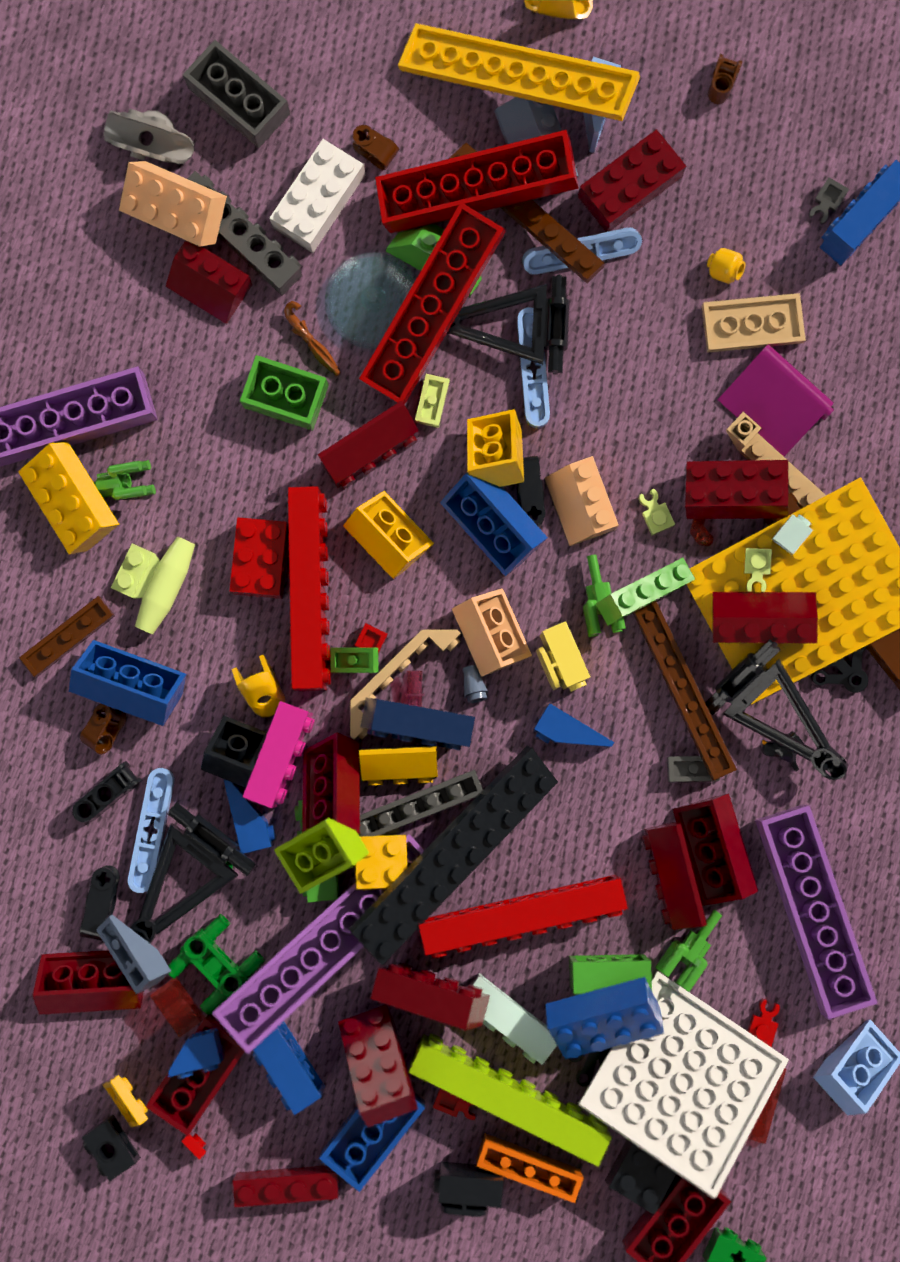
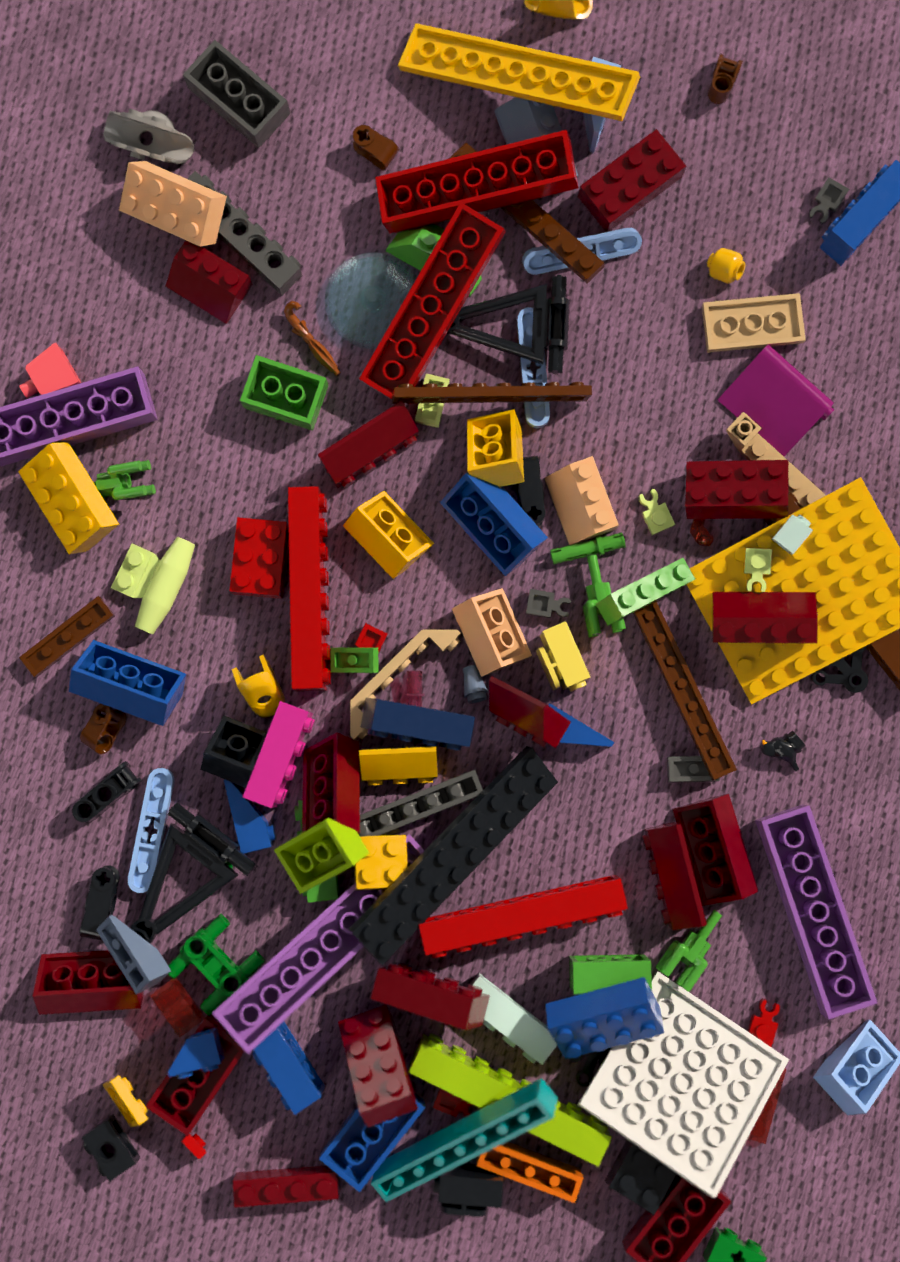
(49, 372): none -> coral torso
(317, 196): white brick -> none
(465, 1140): none -> teal brick
(491, 394): none -> reddish brown plate
(526, 714): none -> dark red slope
(543, 603): none -> dark grey plate
(580, 550): none -> bright green pin
(748, 682): black piece -> none

